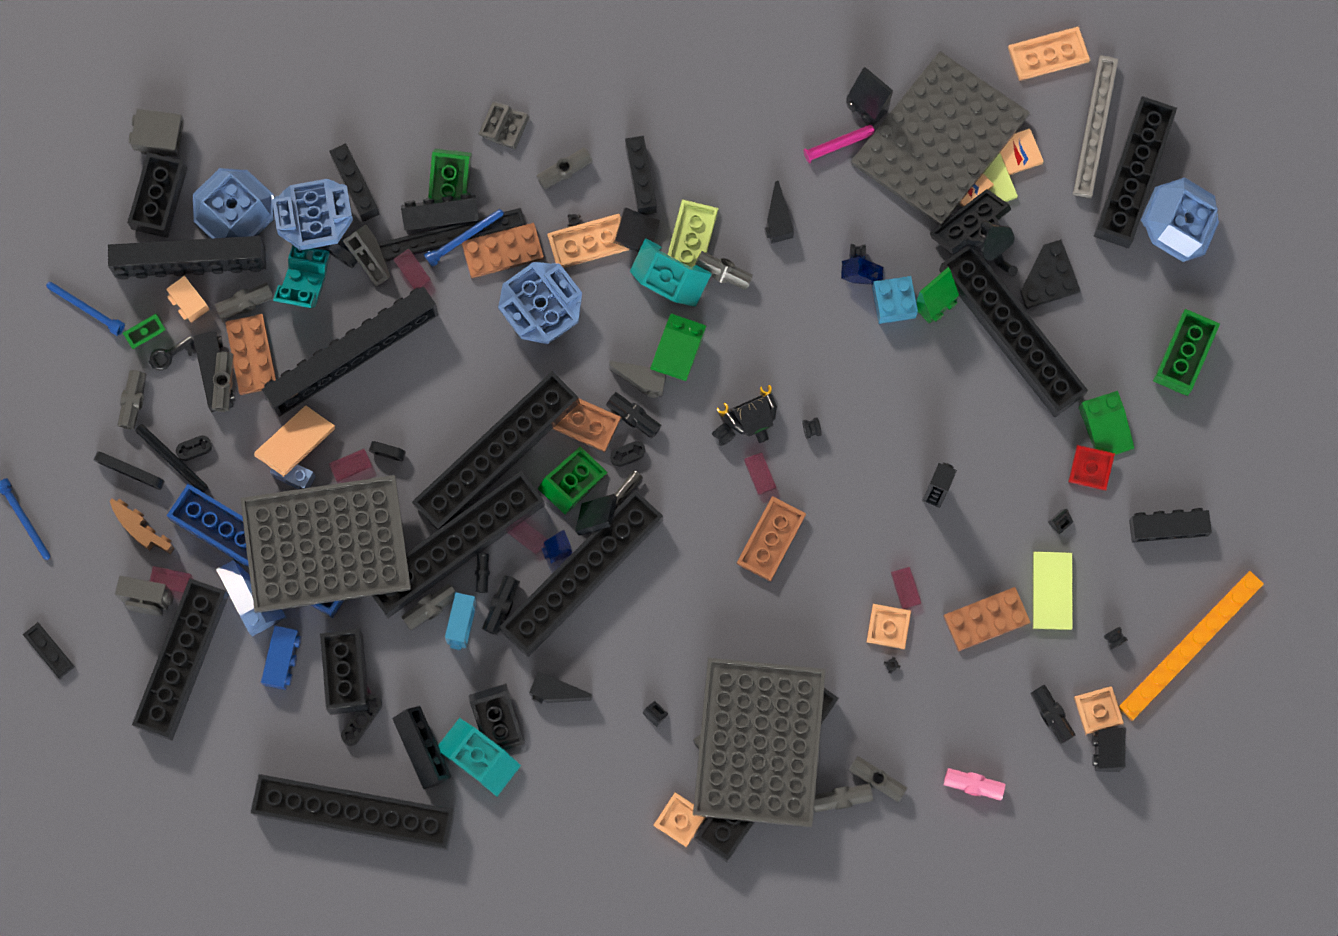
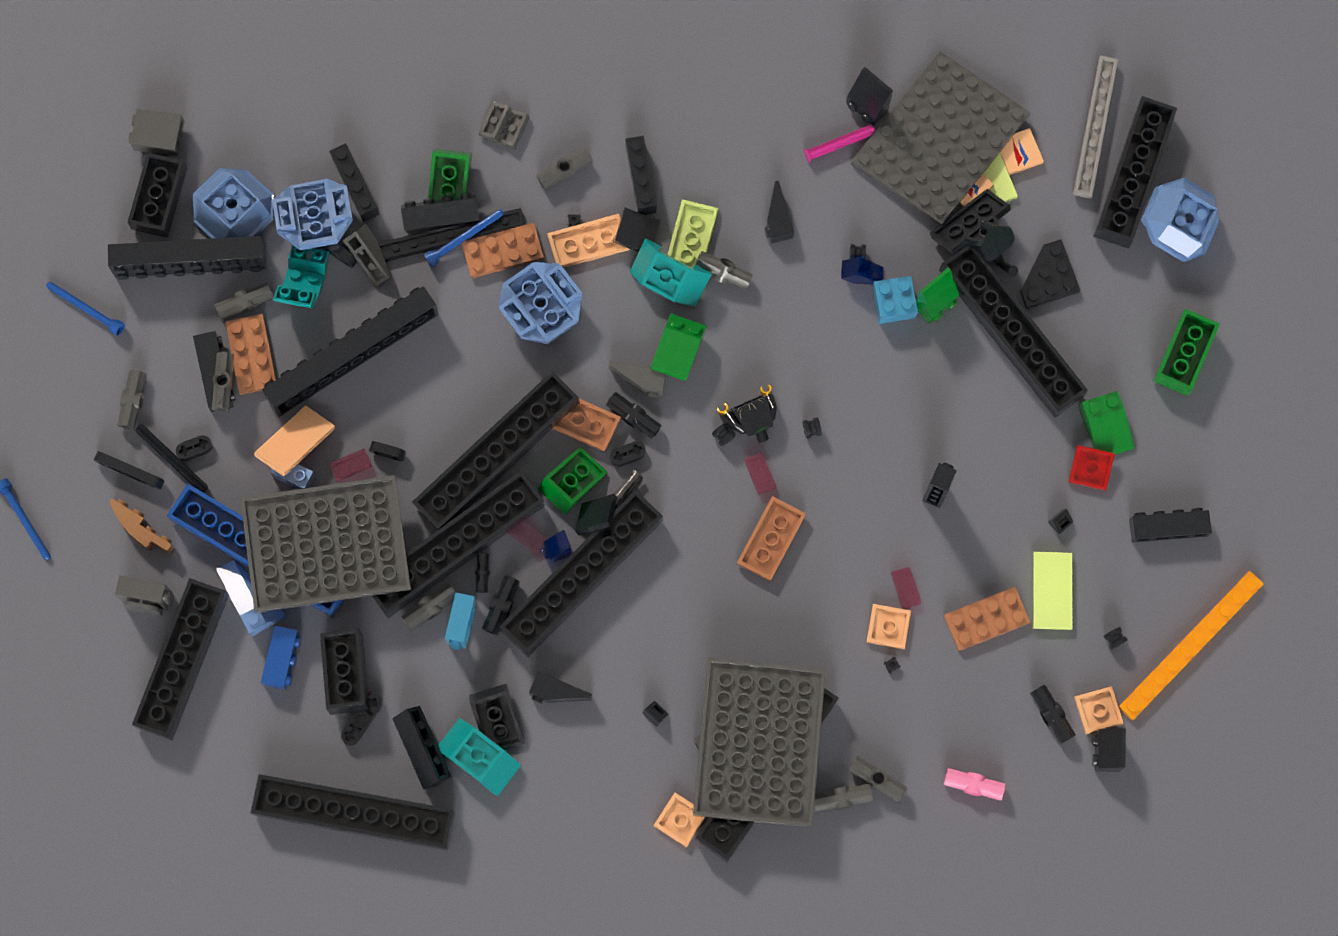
(48, 650): black tile -> none
(144, 330): green brick -> none
(173, 579): clear pink tile -> none
(185, 344): black piece -> none
(187, 299): light nougat brick -> none
(412, 269): clear pink tile -> none
(1048, 53): light nougat tile -> none

